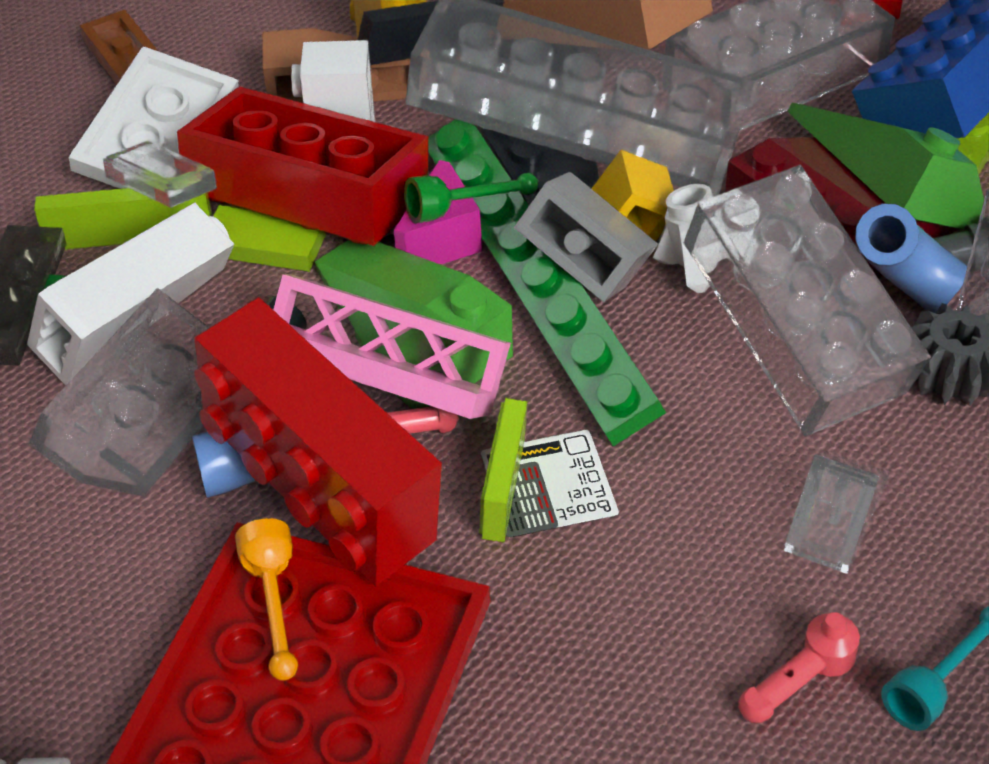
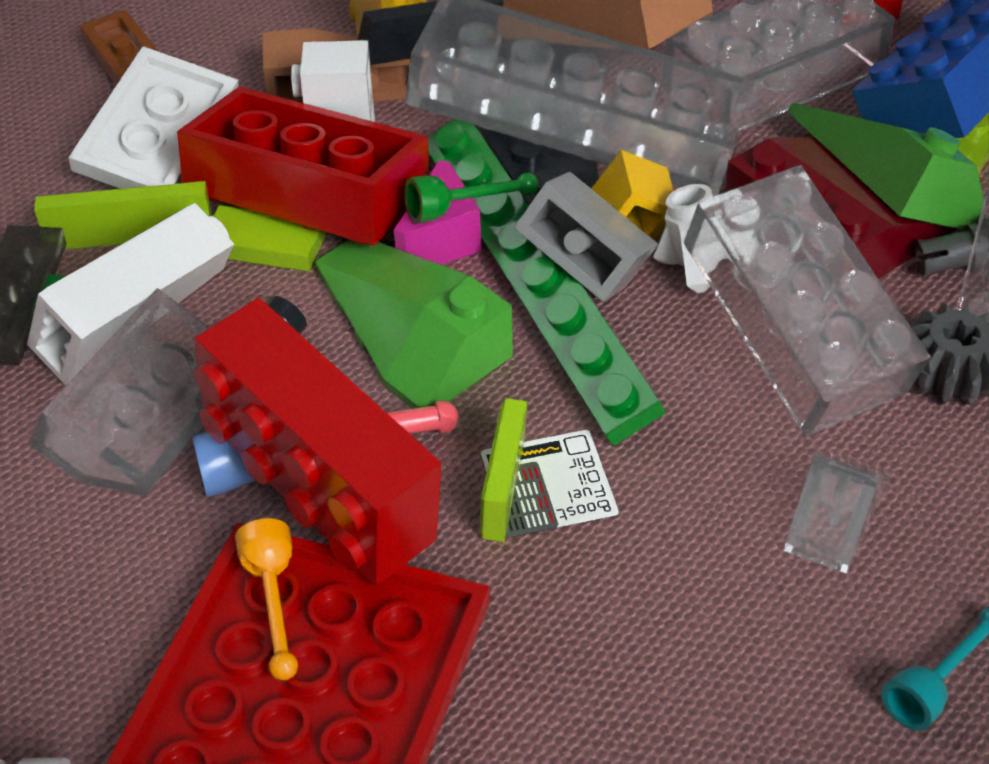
(159, 173): clear tile -> none
(392, 371): bright pink fence -> none
(827, 651): coral piece -> none
(909, 256): medium blue cylinder -> none

